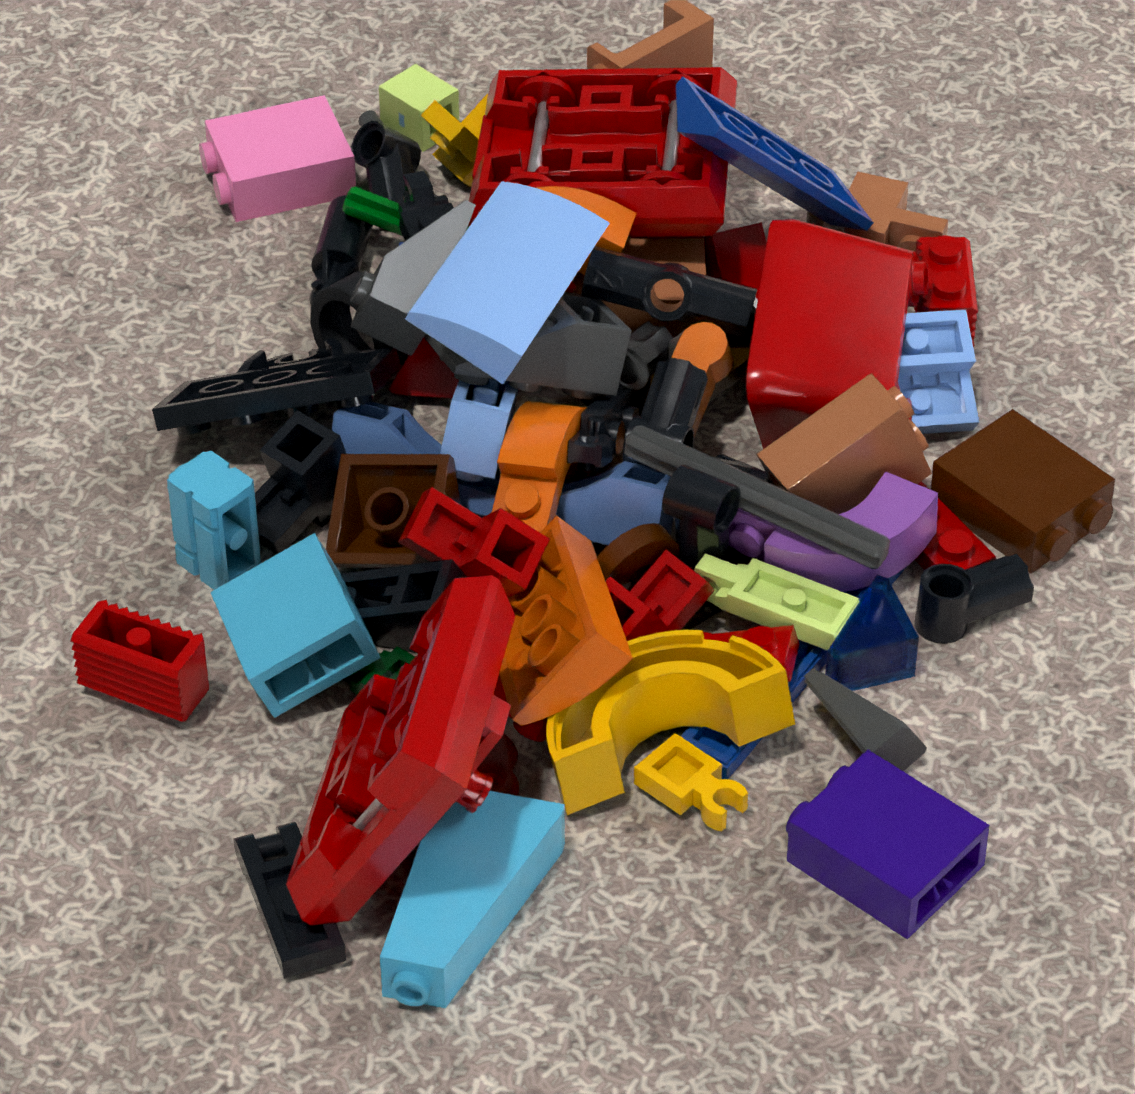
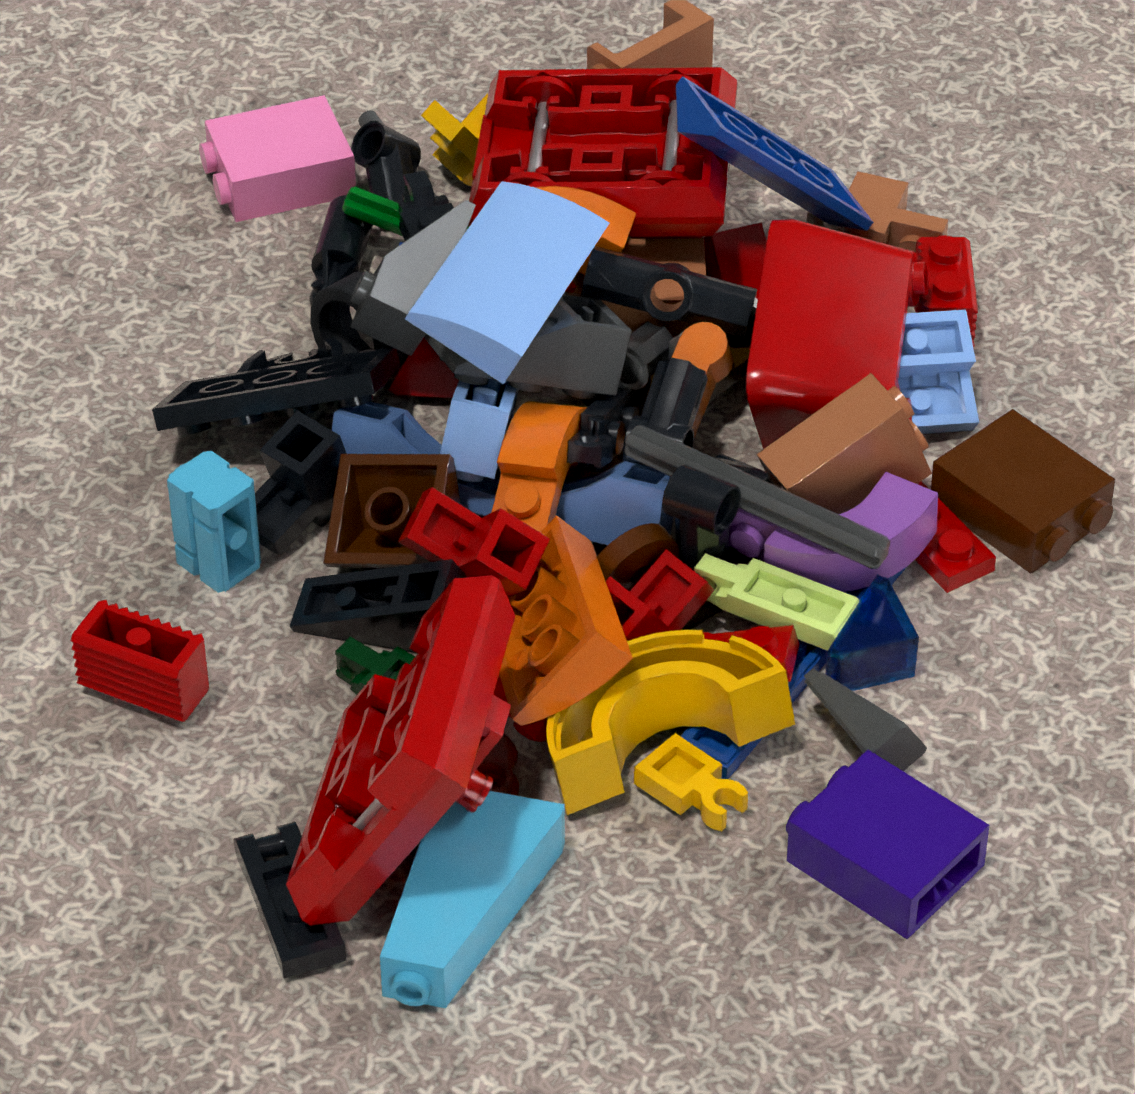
(294, 625): medium azure brick -> none
(408, 96): yellowish green brick -> none
(957, 596): black piece -> none

